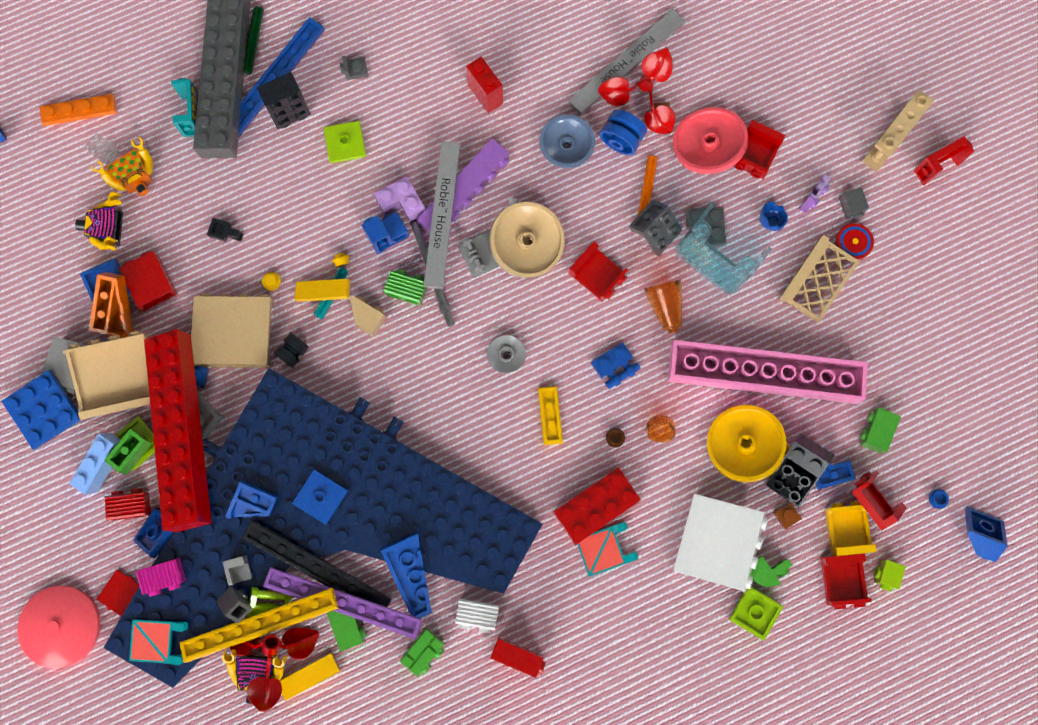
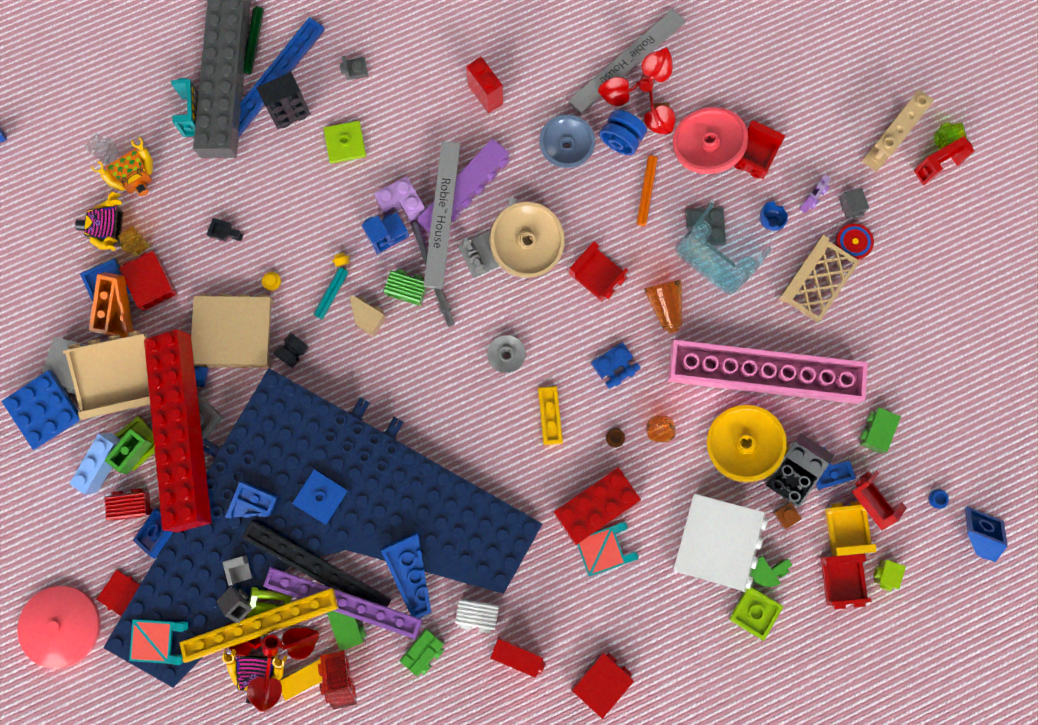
(78, 109): orange plate -> none
(133, 241): none -> clear yellow brick
(161, 576): dark pink brick -> none
(322, 290): yellow tile -> none
(336, 680): none -> clear red brick
(603, 684): none -> red brick
(657, 226): flat silver bracket -> none
(949, 133): none -> clear neon green brick

